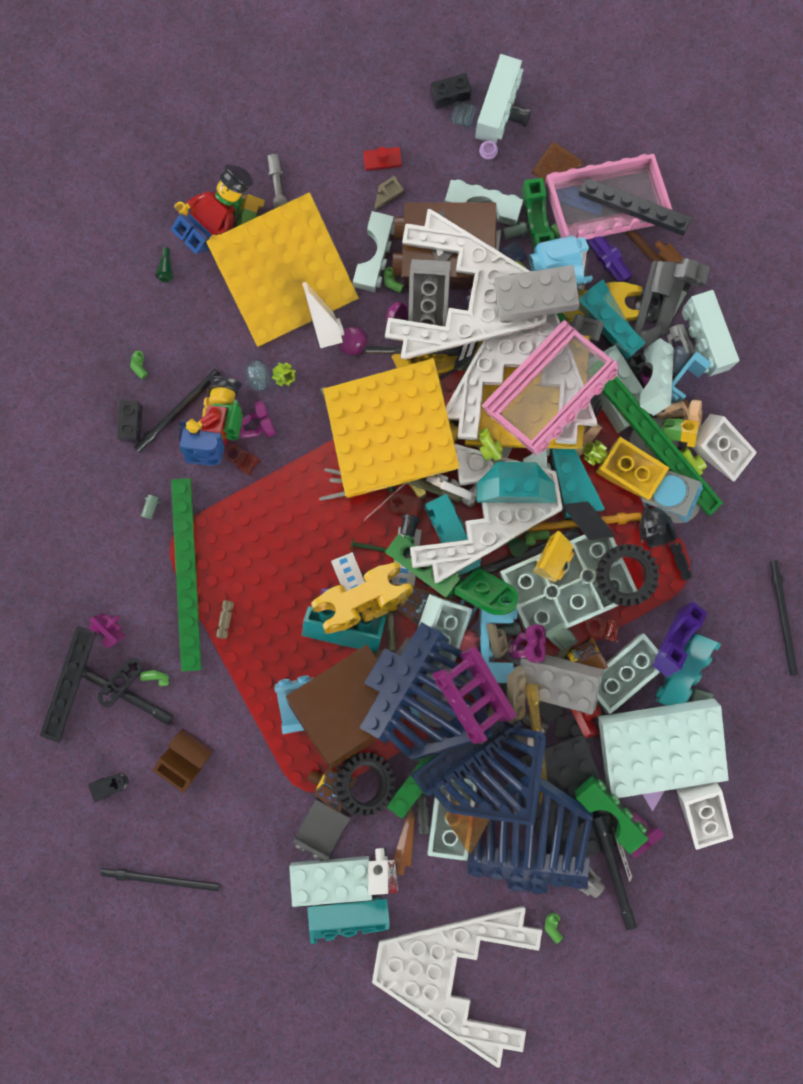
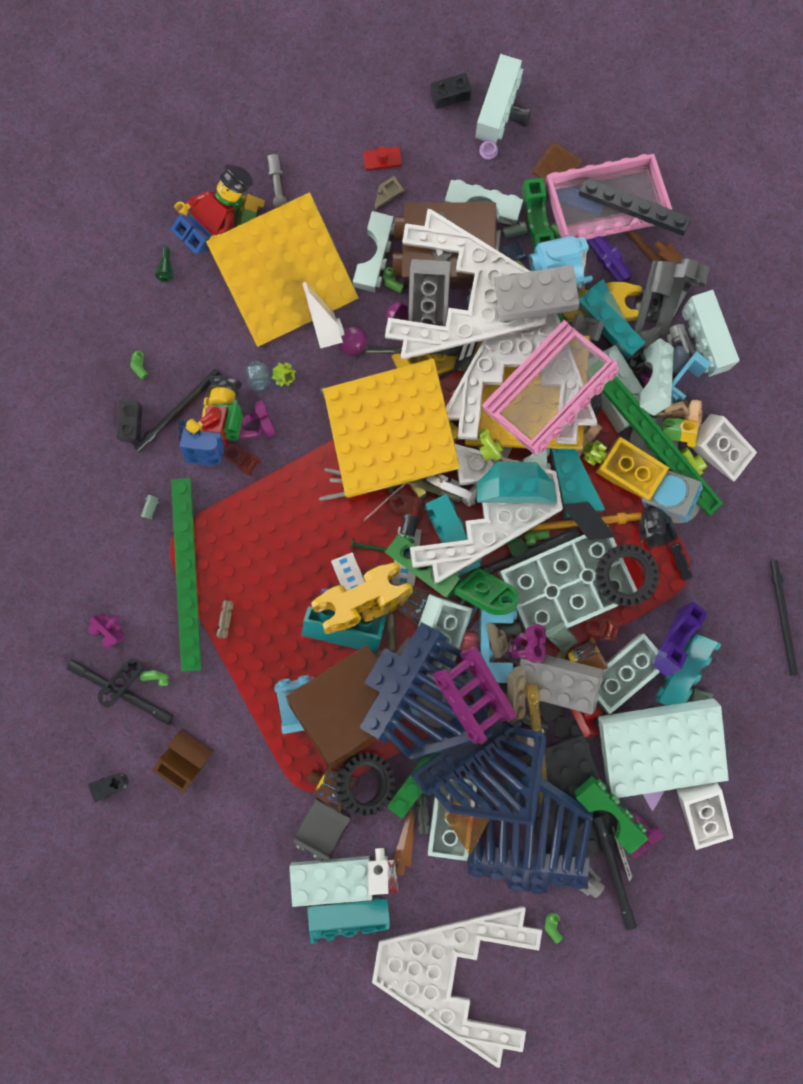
(68, 683): black plate -> none
(122, 874): black bar -> none
(463, 114): clear light blue piece -> none
(553, 558): yellow slope -> none

